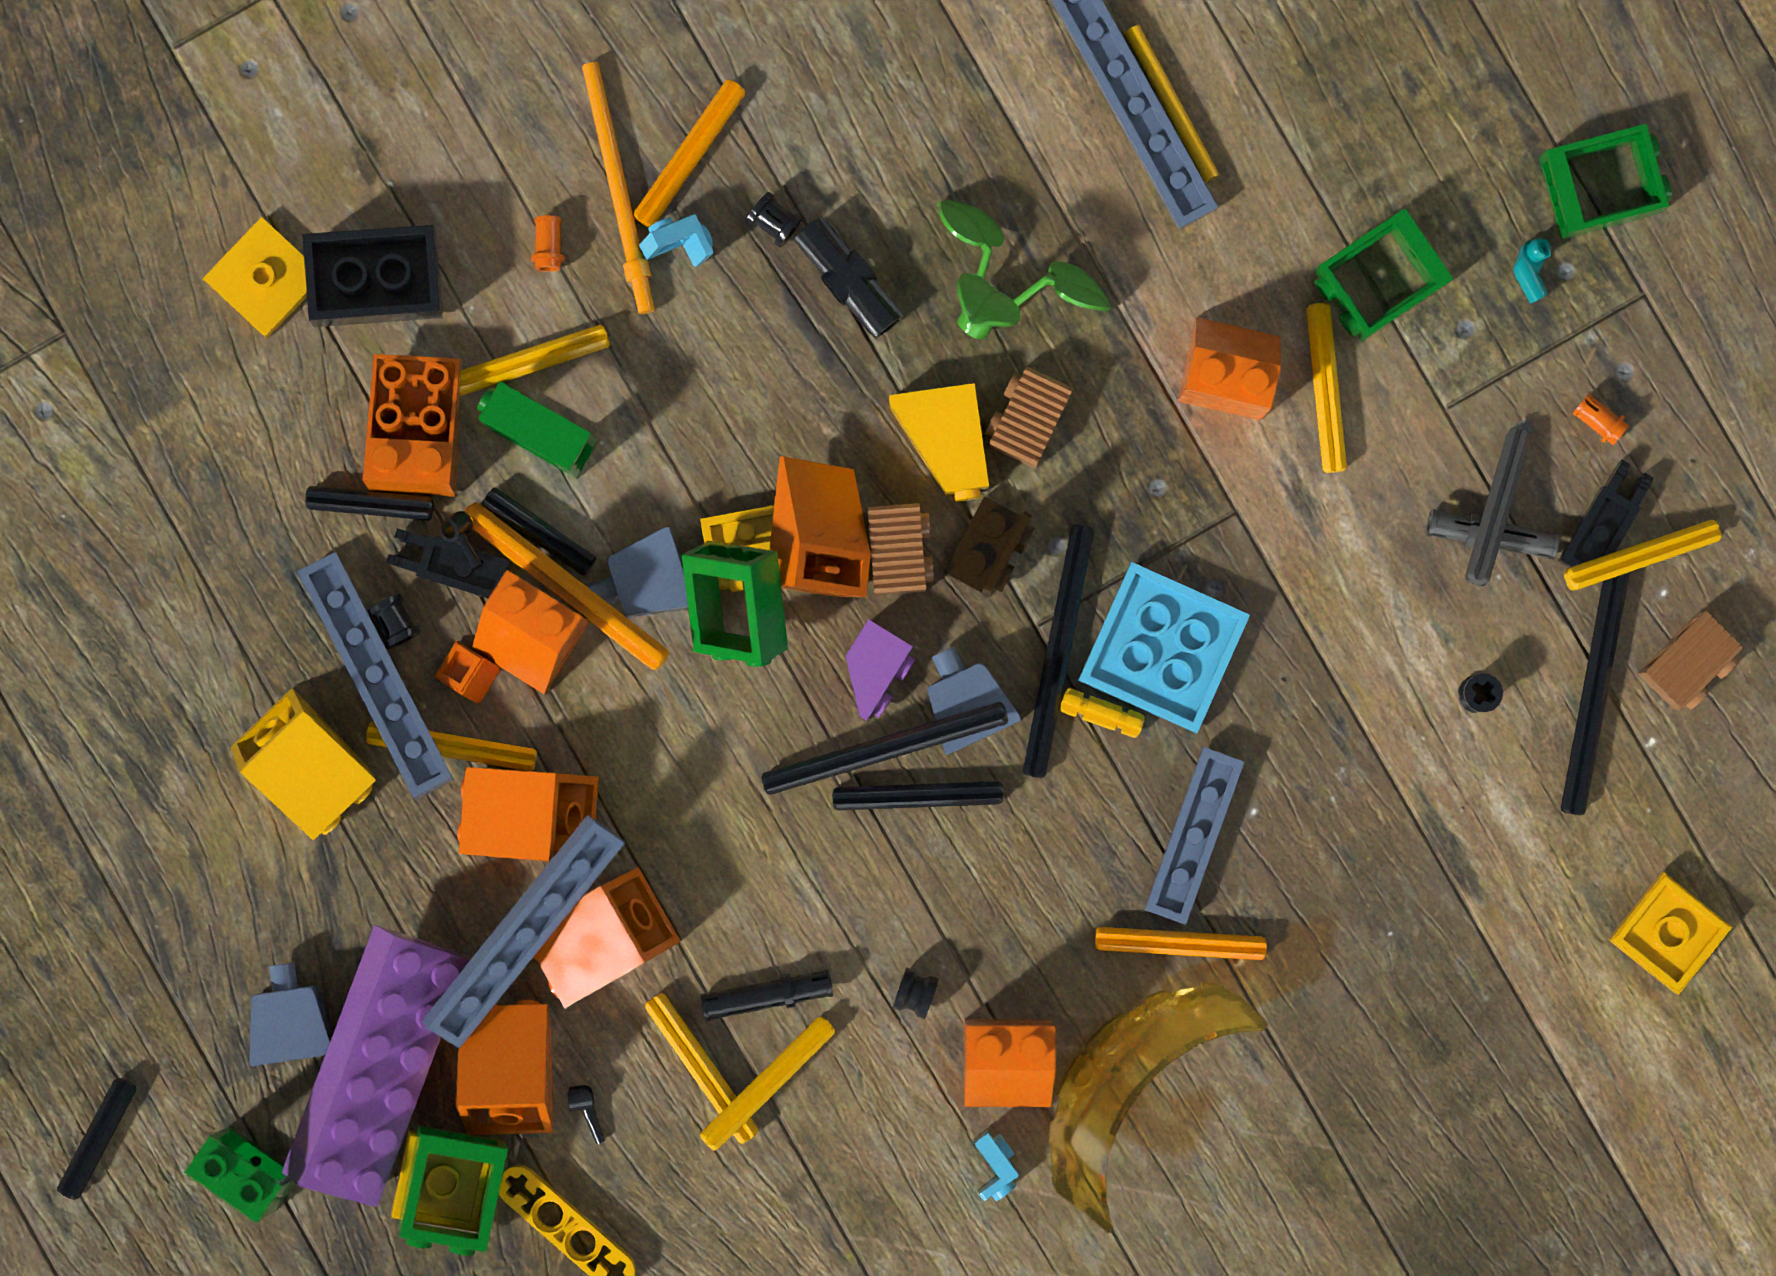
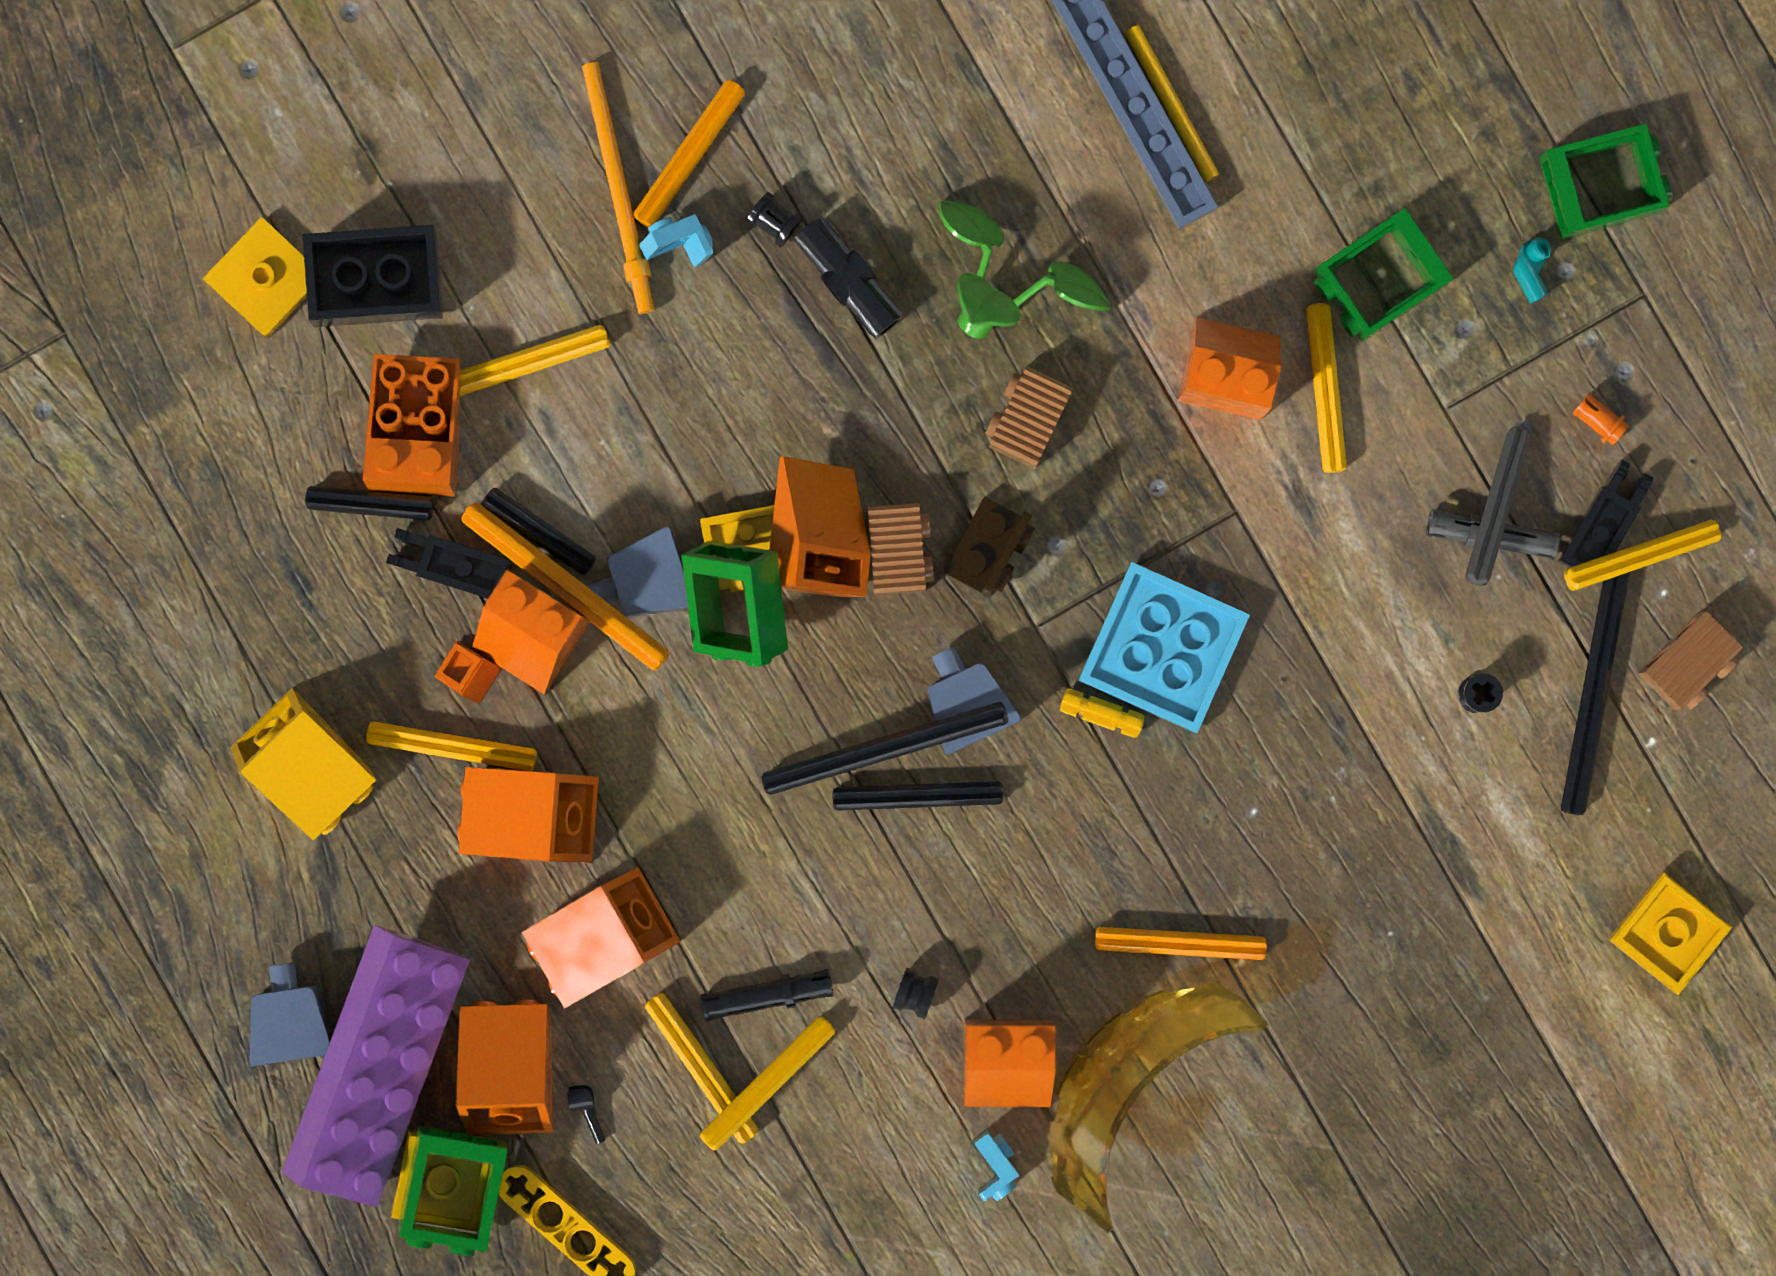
(96, 1138): black axle -> none
(227, 1171): green window -> none
(375, 676): sand blue plate -> none
(394, 621): black bush -> none
(456, 531): black hand -> none
(523, 931): sand blue plate -> none
(536, 429): green window -> none
(547, 244): orange pin -> none
(873, 665): medium lavender slope -> none
(947, 436): yellow slope -> none
(1058, 651): black axle -> none
(1194, 835): sand blue plate -> none

